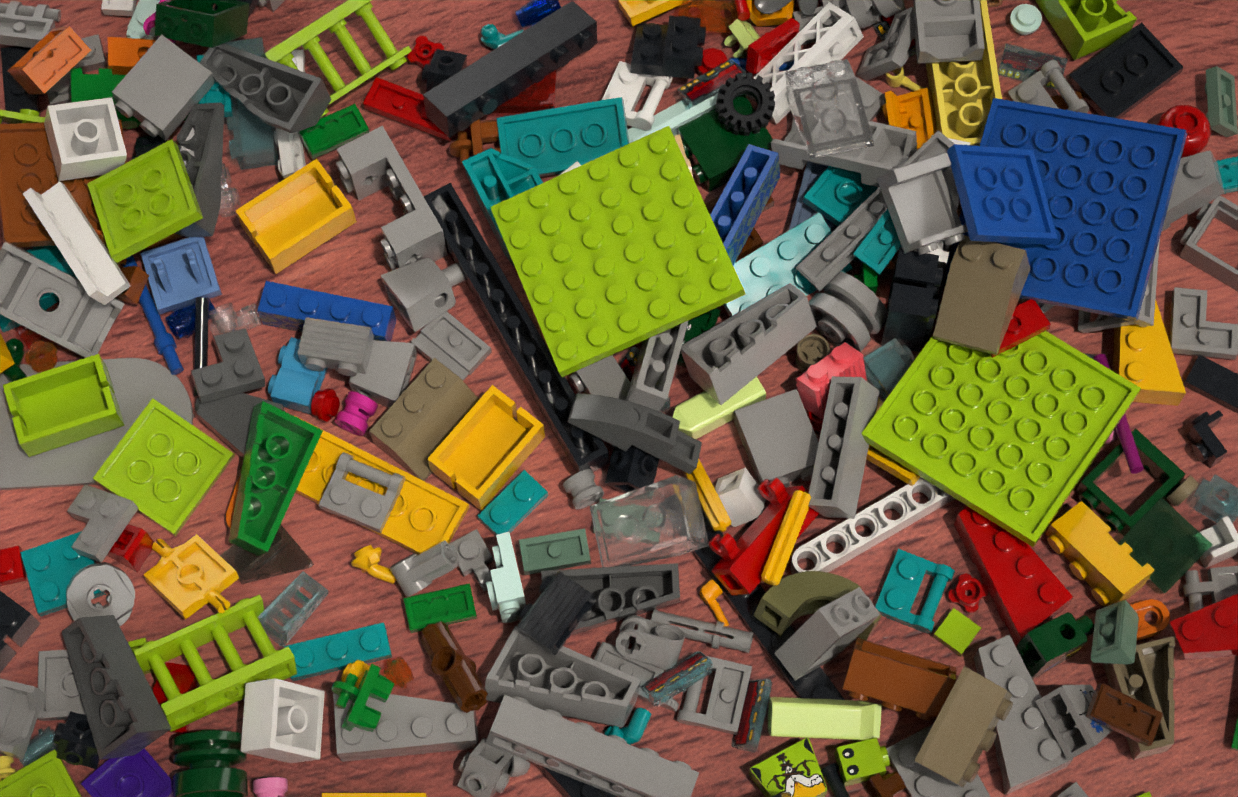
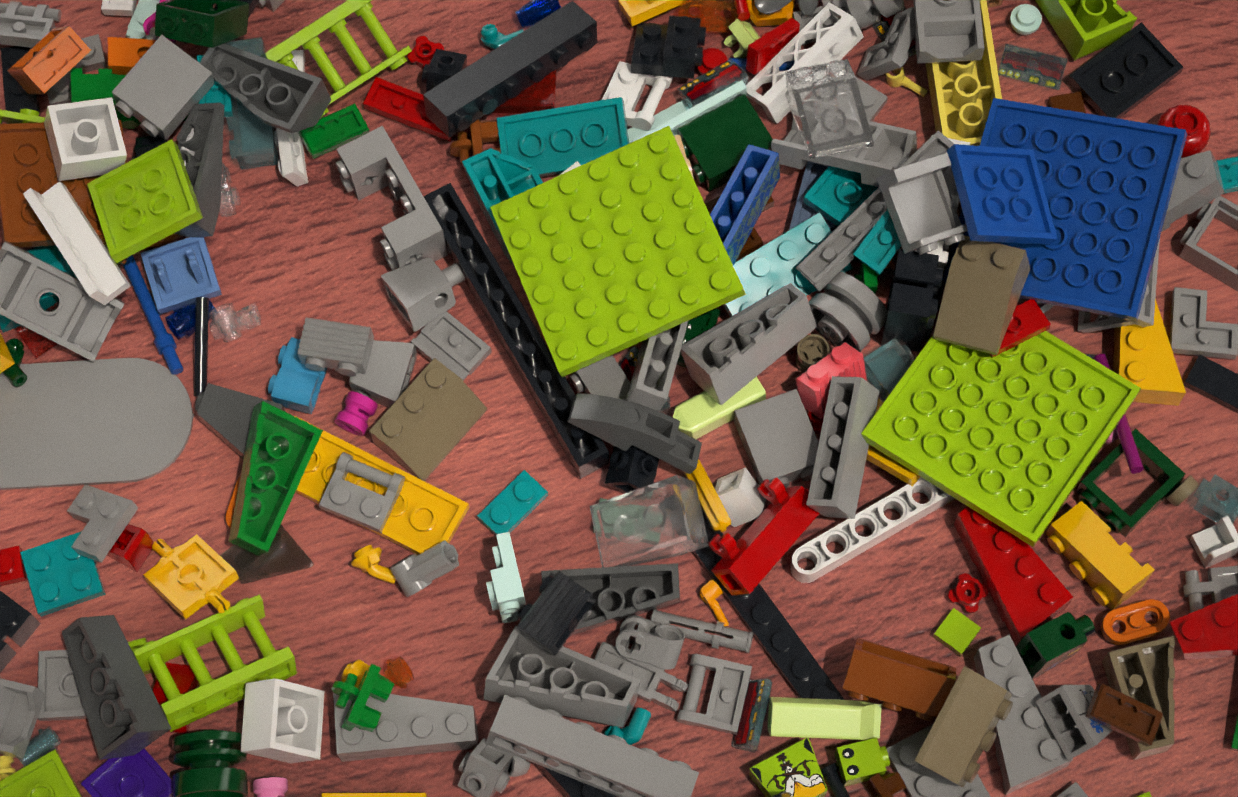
(41, 364): clear orange plate -> none
(63, 405): lime piece -> none
(76, 742): black brick -> none
(101, 577): light grey plate -> none
(137, 280): dark orange slope -> none
(164, 466): lime plate -> none
(236, 372): dark grey plate -> none
(289, 306): blue brick -> none
(296, 216): yellow piece -> none
(300, 615): clear light blue slope -> none
(325, 404): red plate -> none
(338, 650): teal plate -> none
(444, 605): green plate -> none
(454, 667): reddish brown piece -> none
(474, 557): light grey plate -> none
(486, 447): yellow piece -> none
(555, 551): sand green plate -> none
(583, 489): light grey wheel -> none
(678, 678): clear light blue slope -> none
(750, 86): black tyre -> none
(786, 538): yellow axle -> none
(803, 595): olive arch -> none
(827, 633): light grey window -> none
(903, 585): teal plate -> none
(912, 112): light orange bracket -> none
(1032, 90): light grey plate -> none
(1115, 634): sand green slope -> none
(1166, 544): clear green plate -> none
(1204, 441): black bracket -> none
(1221, 101): sand green plate -> none

